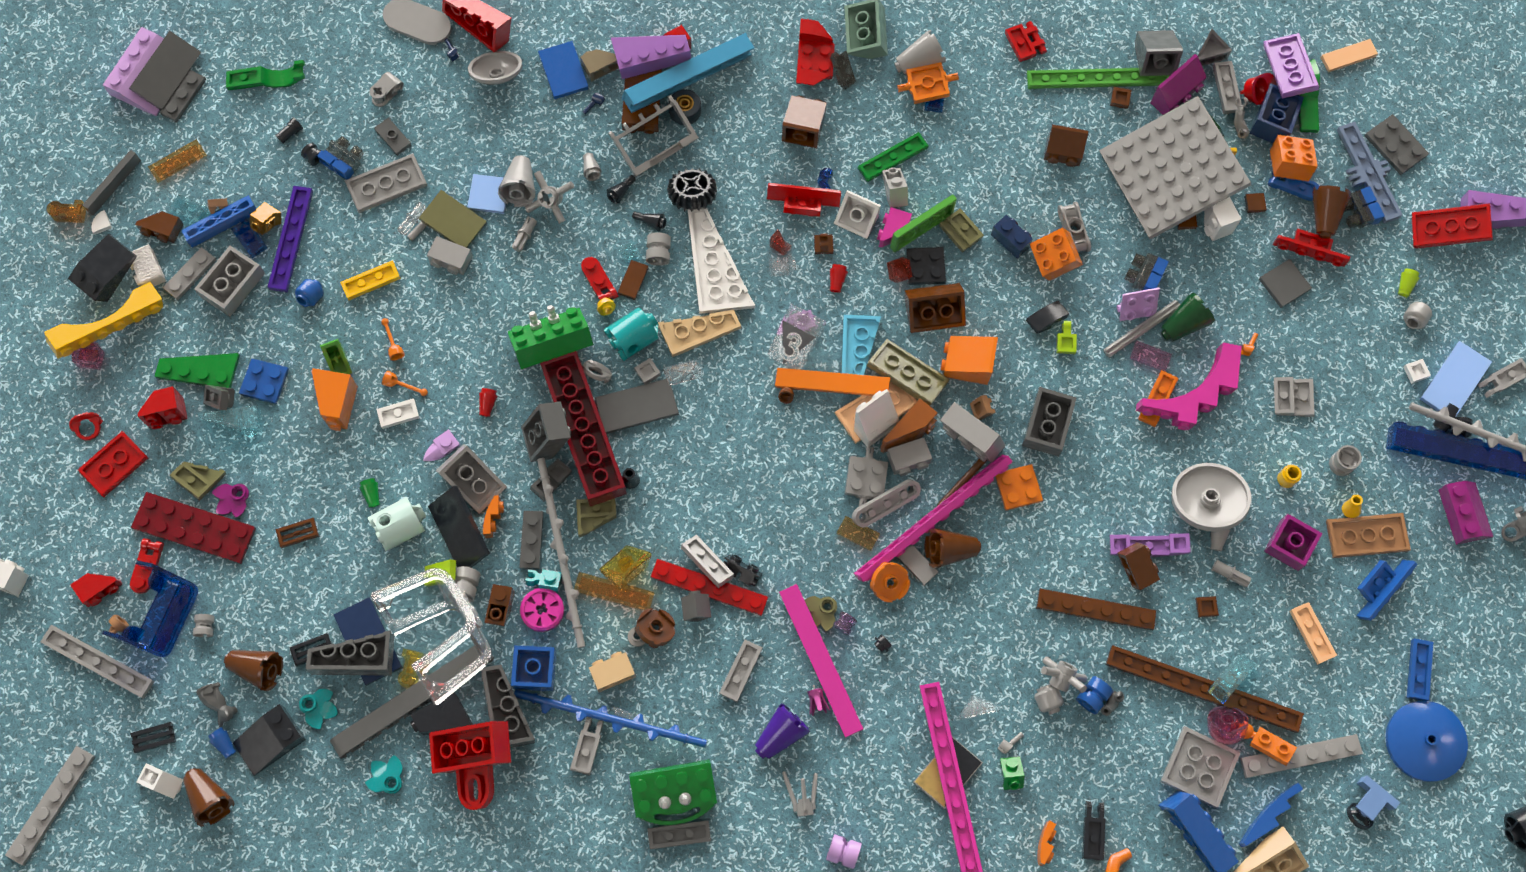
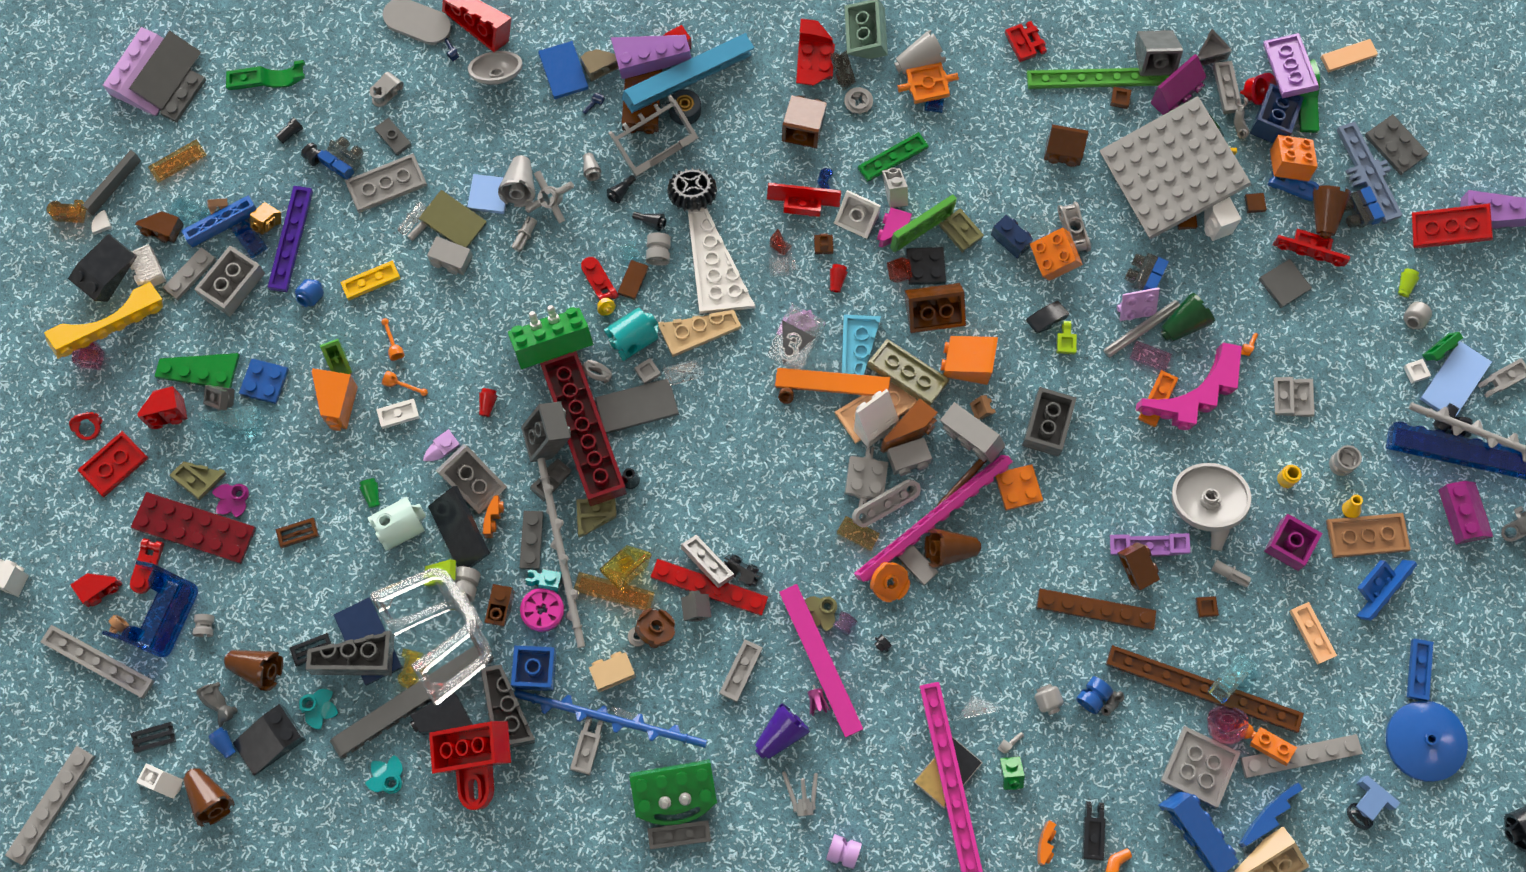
(854, 94): none -> light grey gear
(1063, 675): light grey bar -> none
(1447, 343): none -> green plate

